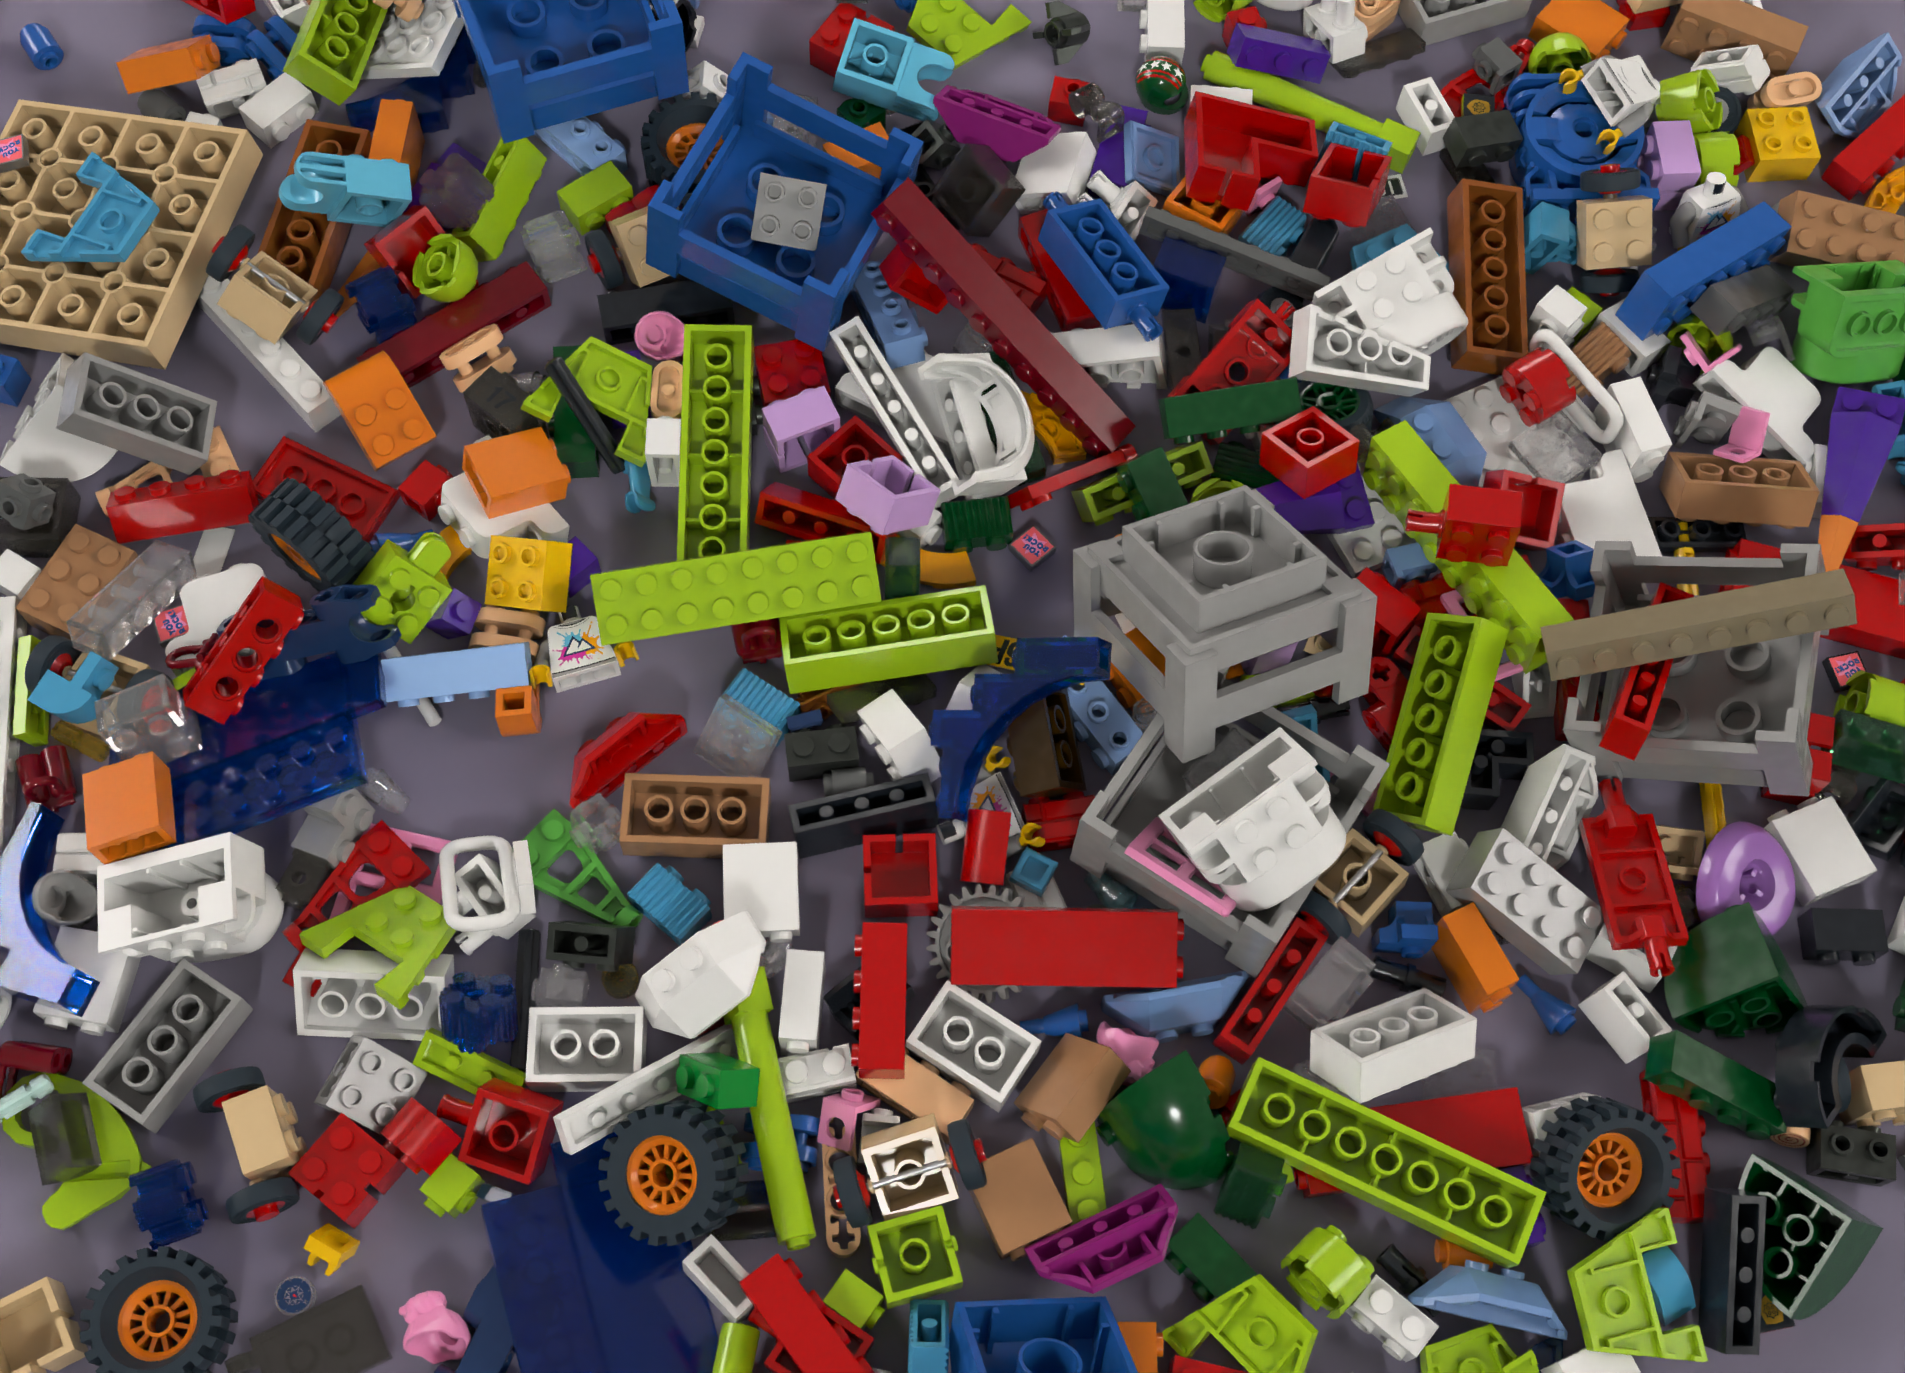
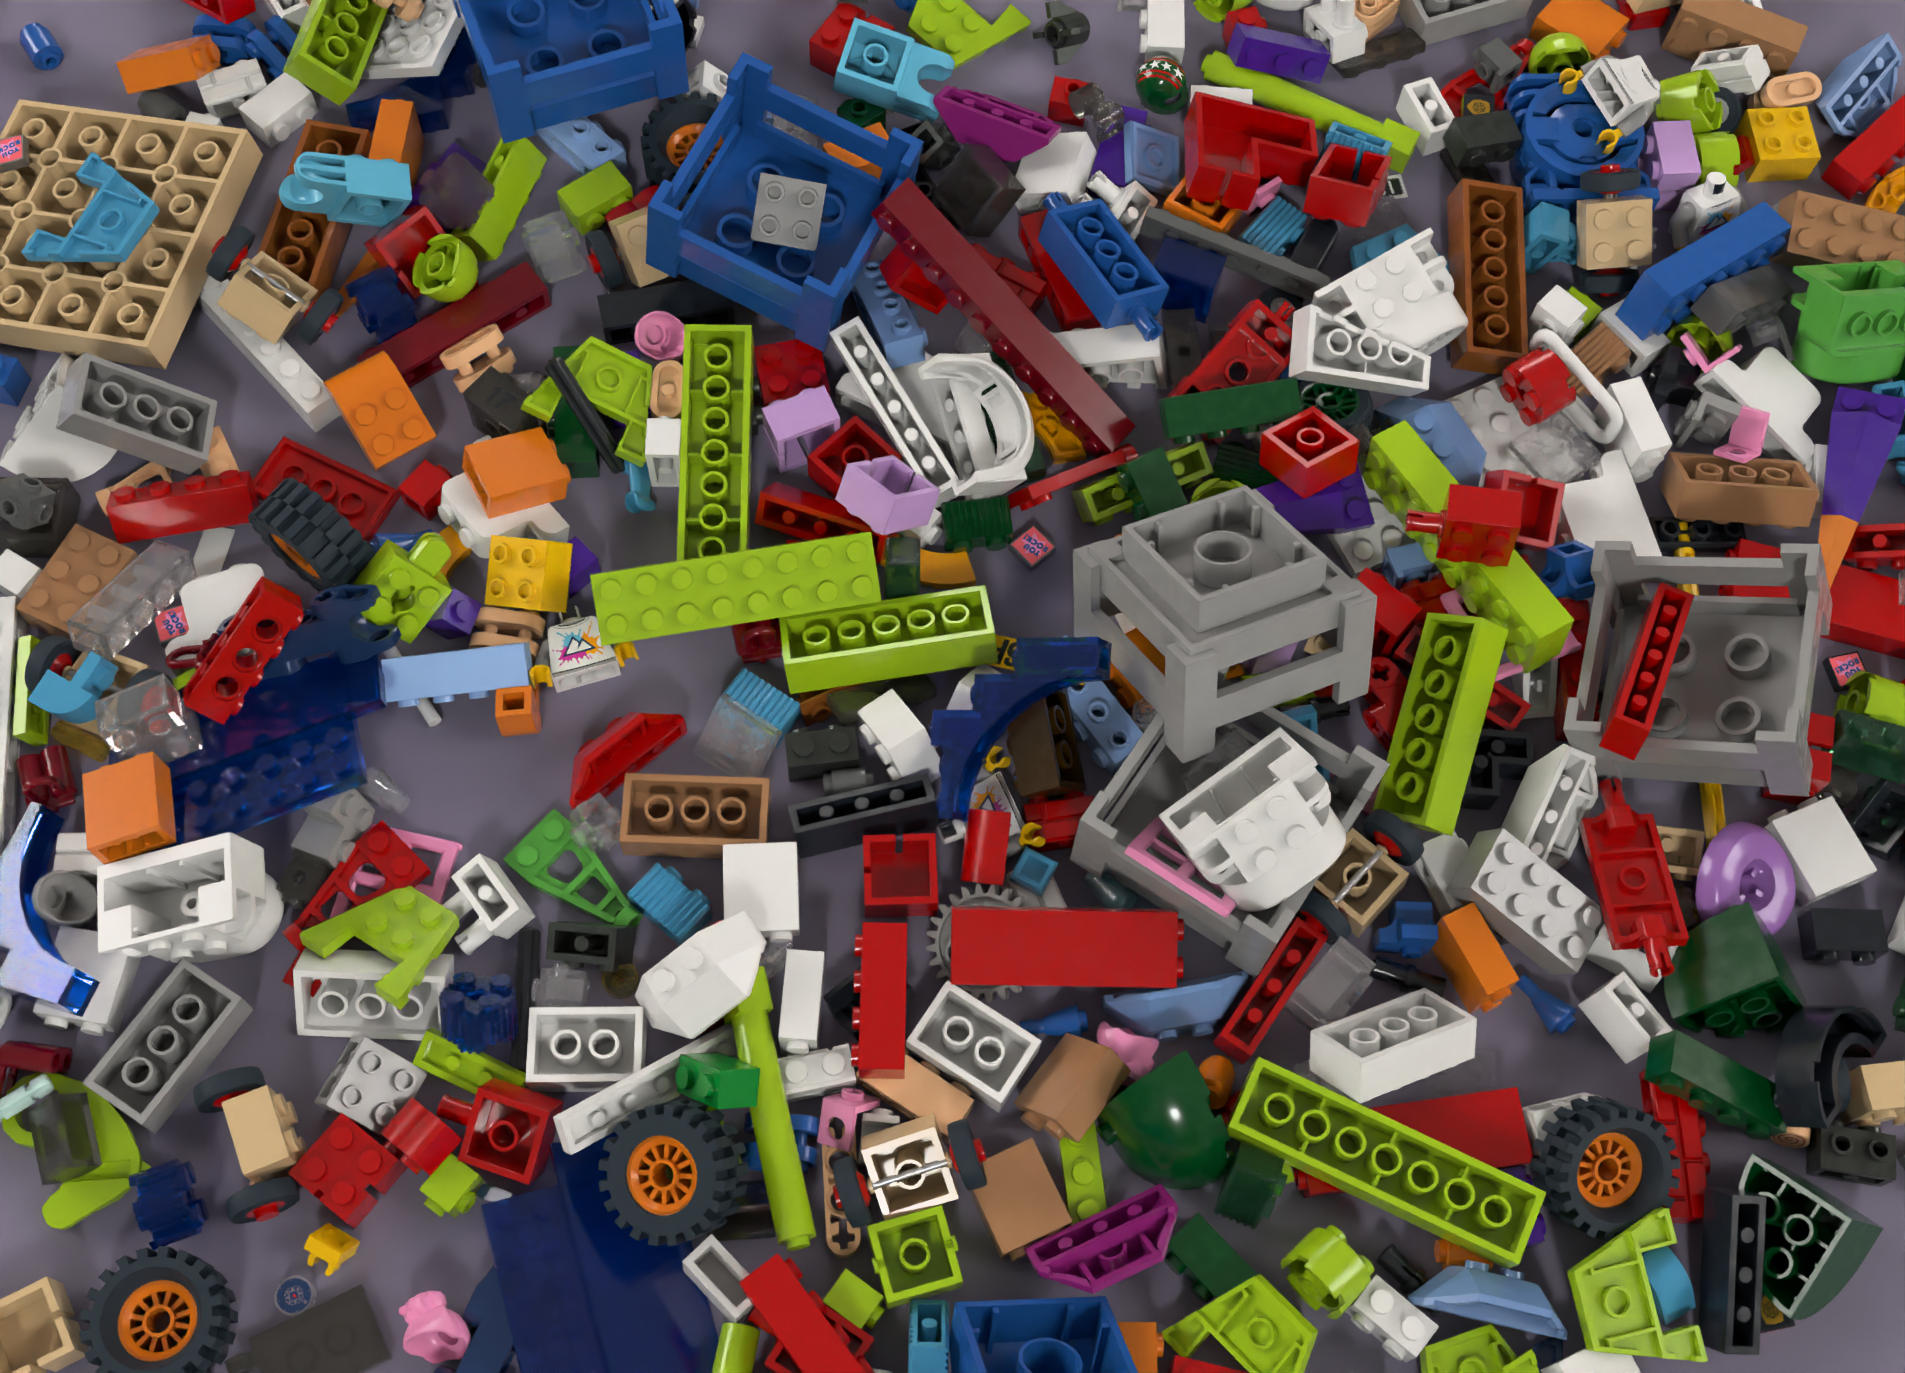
(515, 876): white bar -> none
(805, 720): dark blue tile -> none
(1699, 624): dark tan brick -> none

